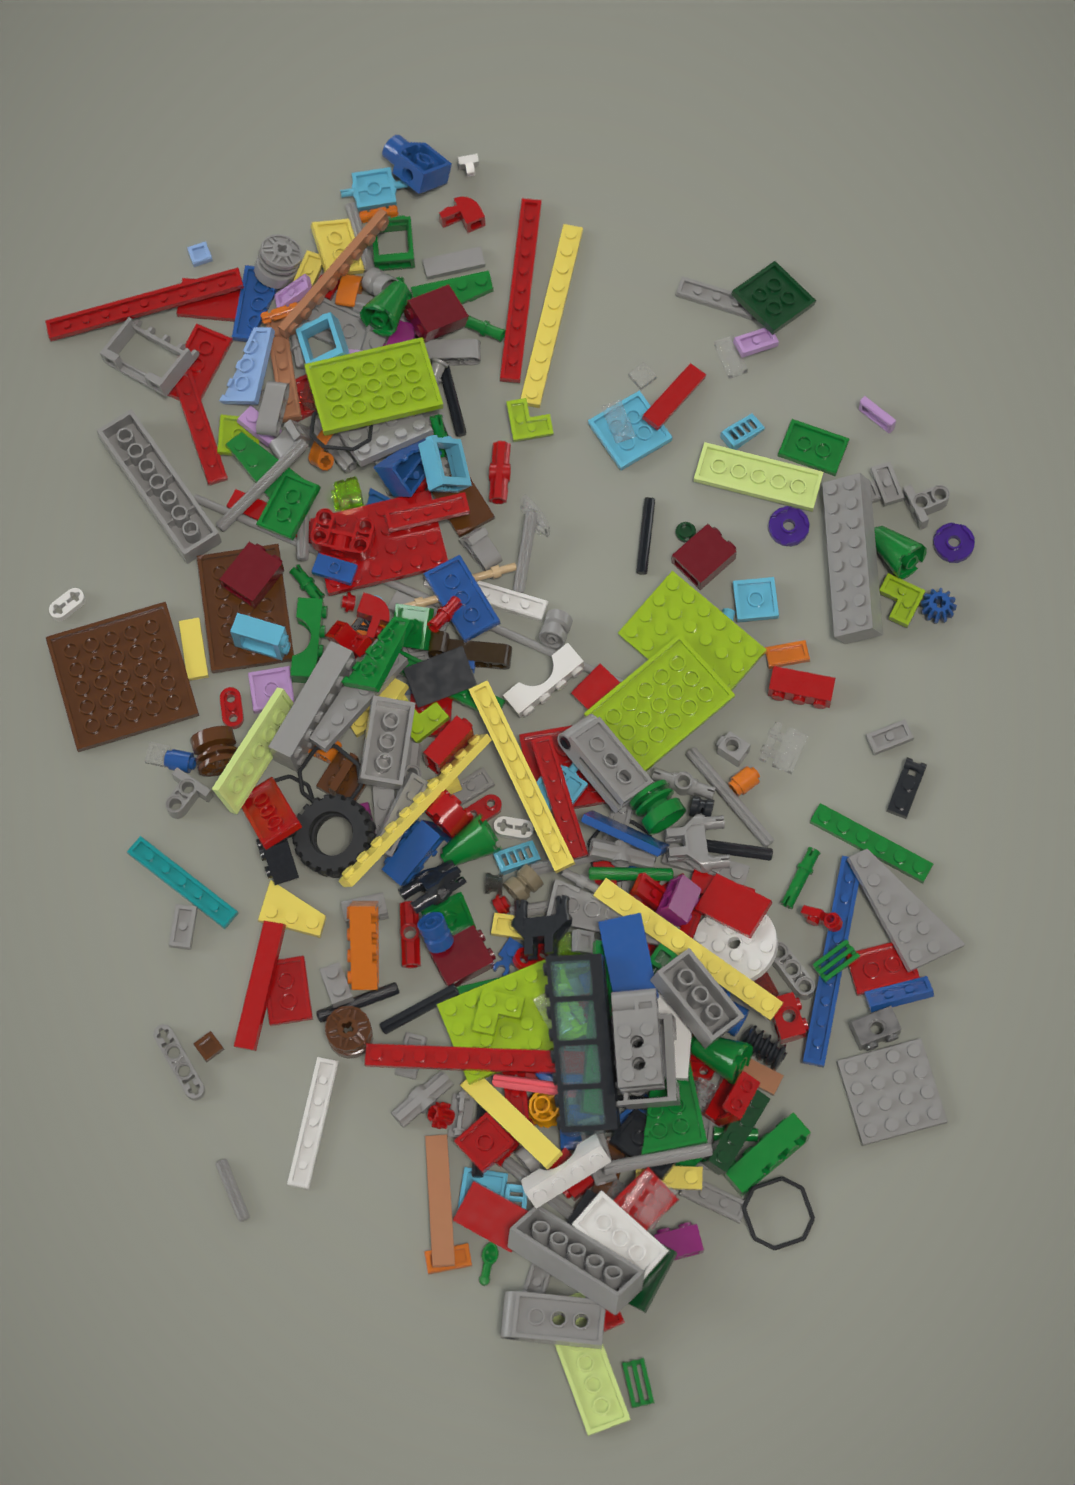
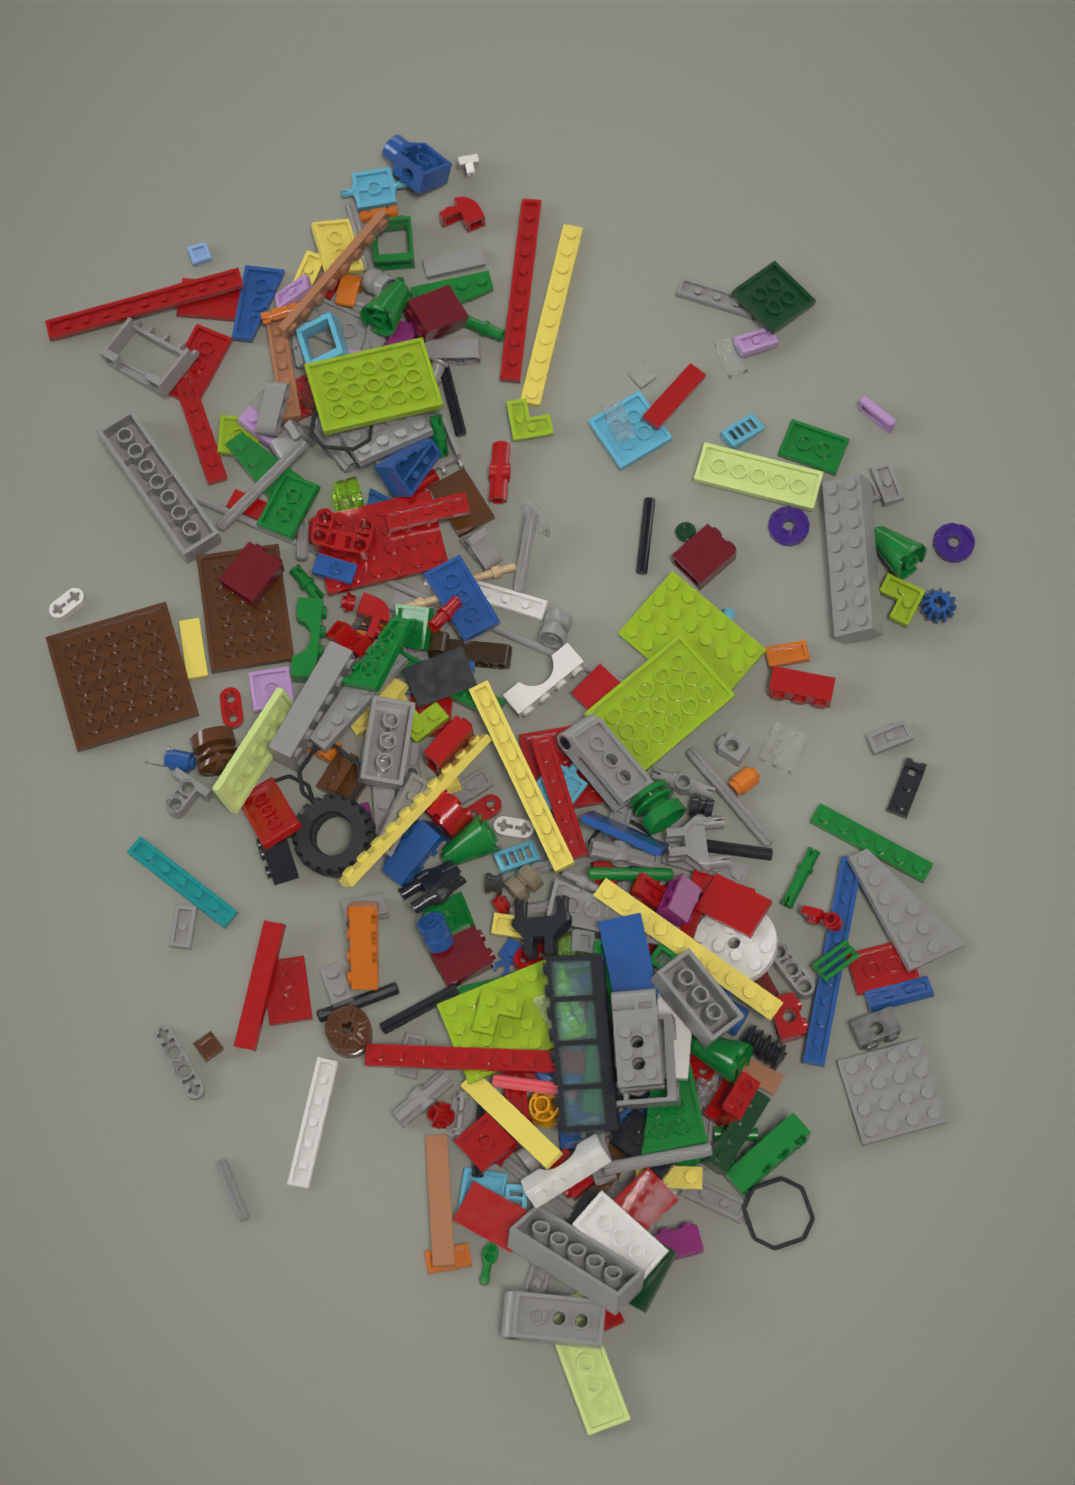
(251, 369): light blue wing -> none
(260, 636): medium azure window -> none
(277, 261): light grey wheel -> none
(288, 909): light yellow wing -> none
(318, 452): orange panel -> none
(410, 947): red piece -> none
(433, 466): medium azure window -> none
(633, 1364): green tile -> none
(755, 599): medium azure plate -> none
(928, 498): light grey tile -> none

